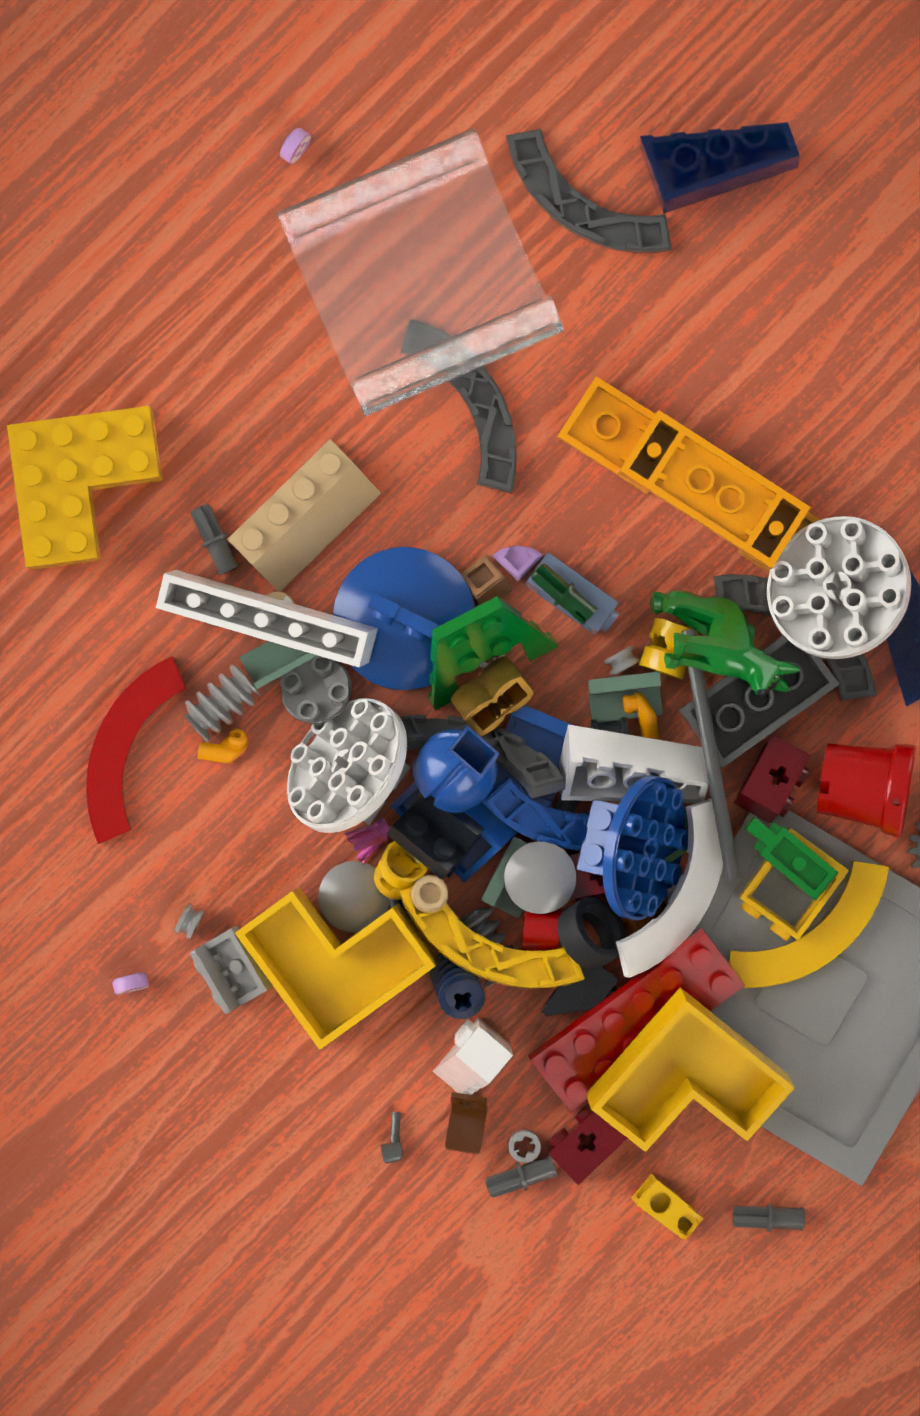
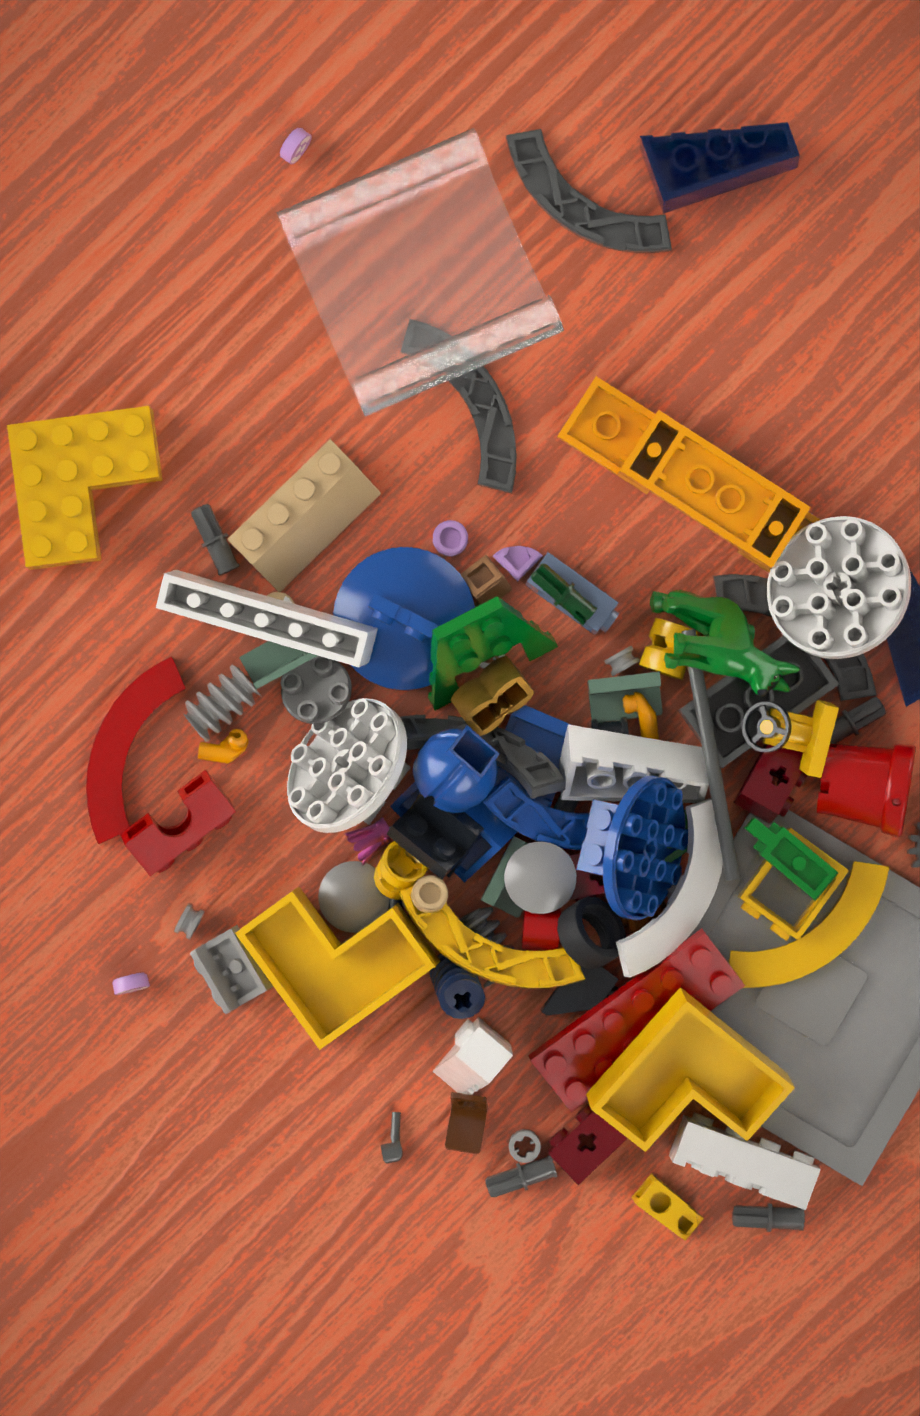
(158, 845): none -> red arch
(450, 538): none -> lavender tile
(744, 1162): none -> white wedge
(795, 732): none -> yellow piece
(857, 719): none -> dark grey axle

